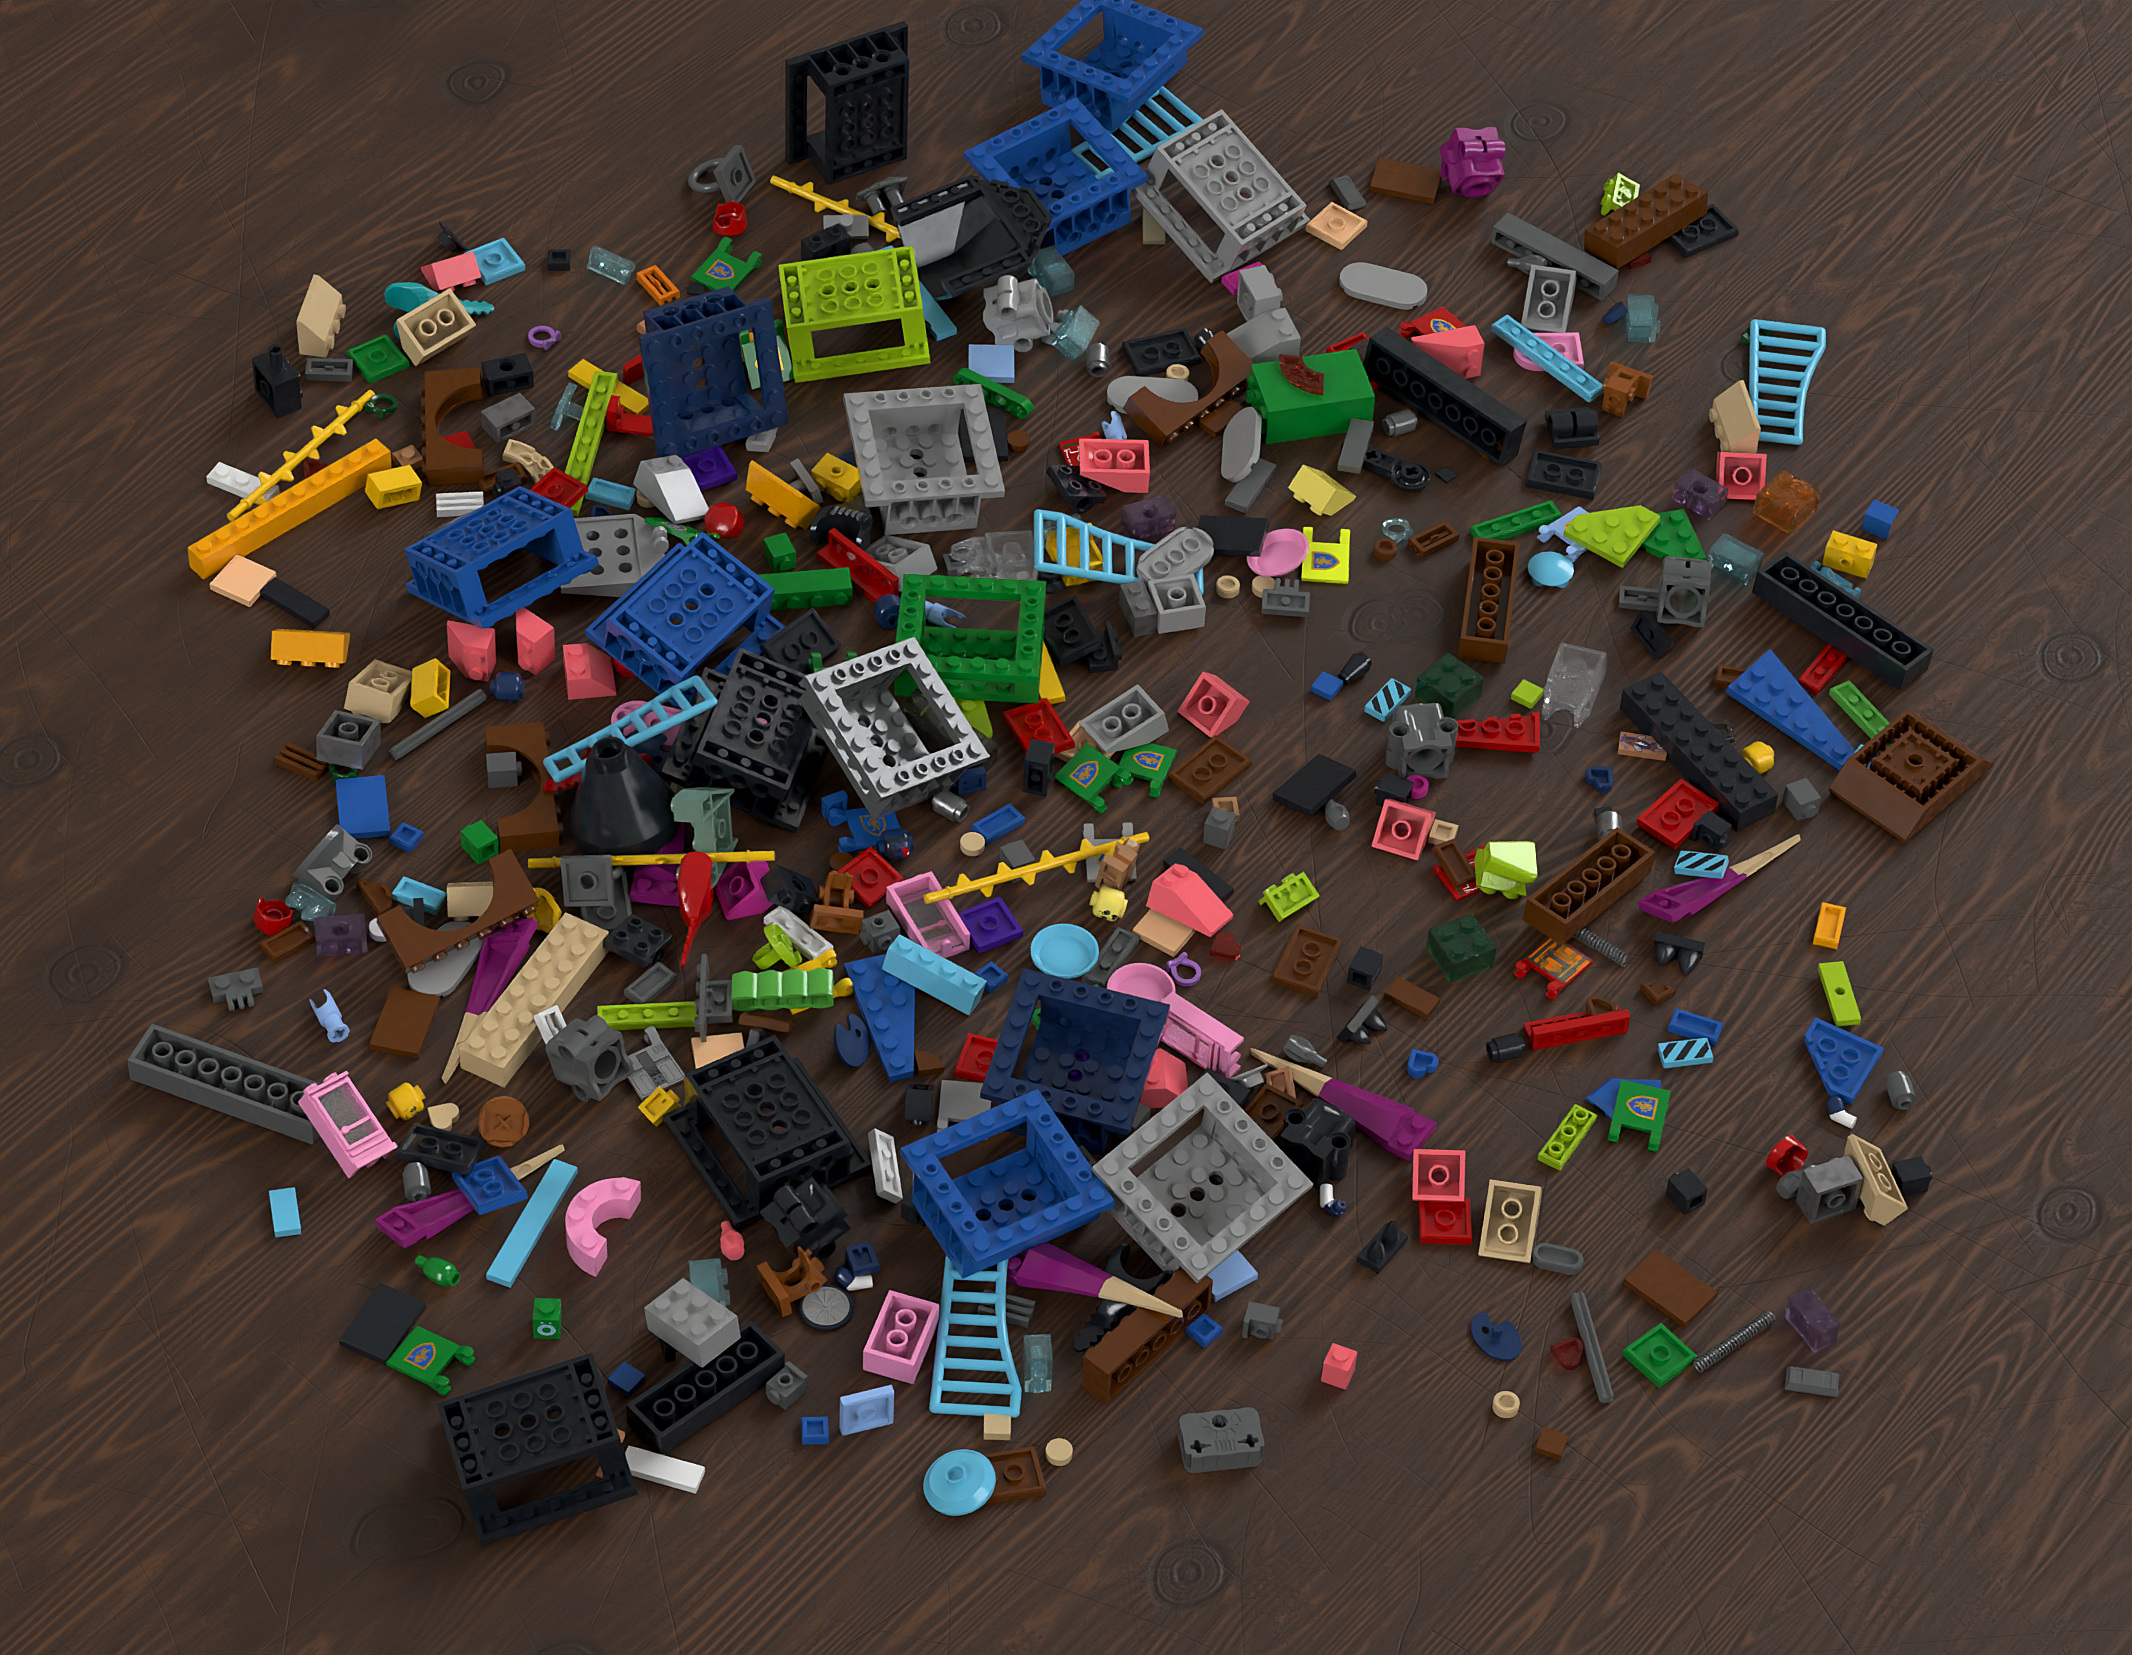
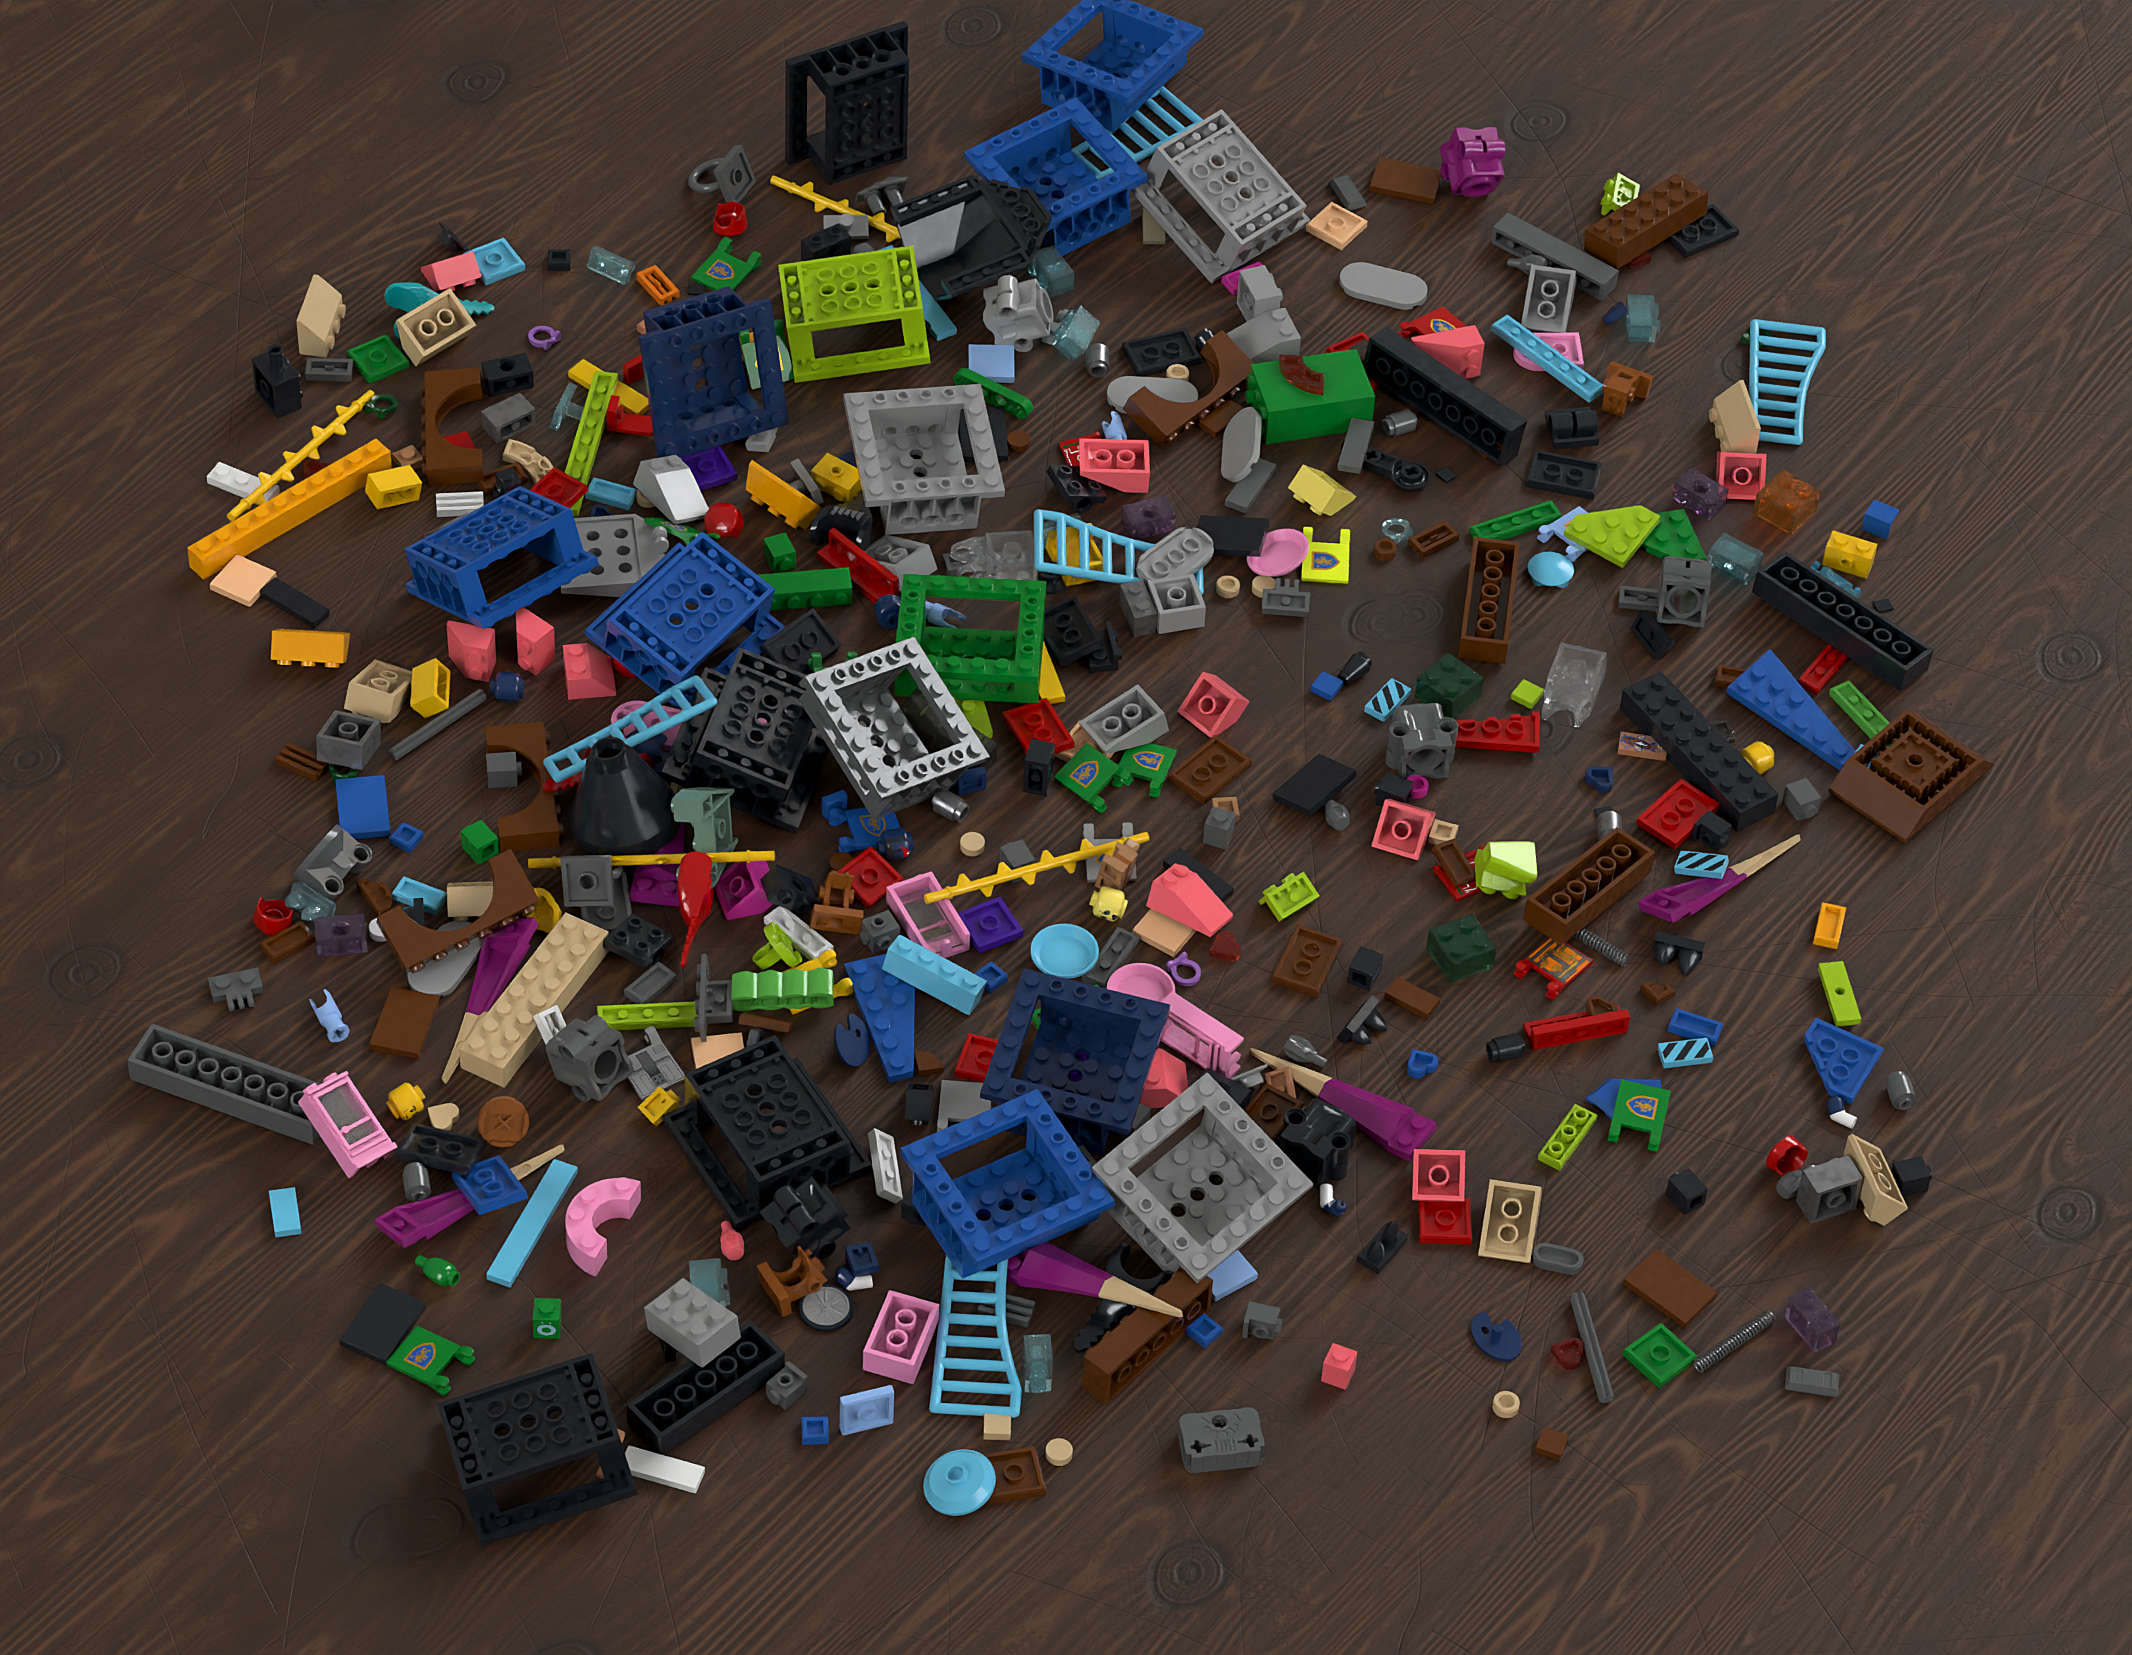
(626, 1379): blue tile -> none
(998, 823): blue tile -> none
(1883, 605): none -> black window

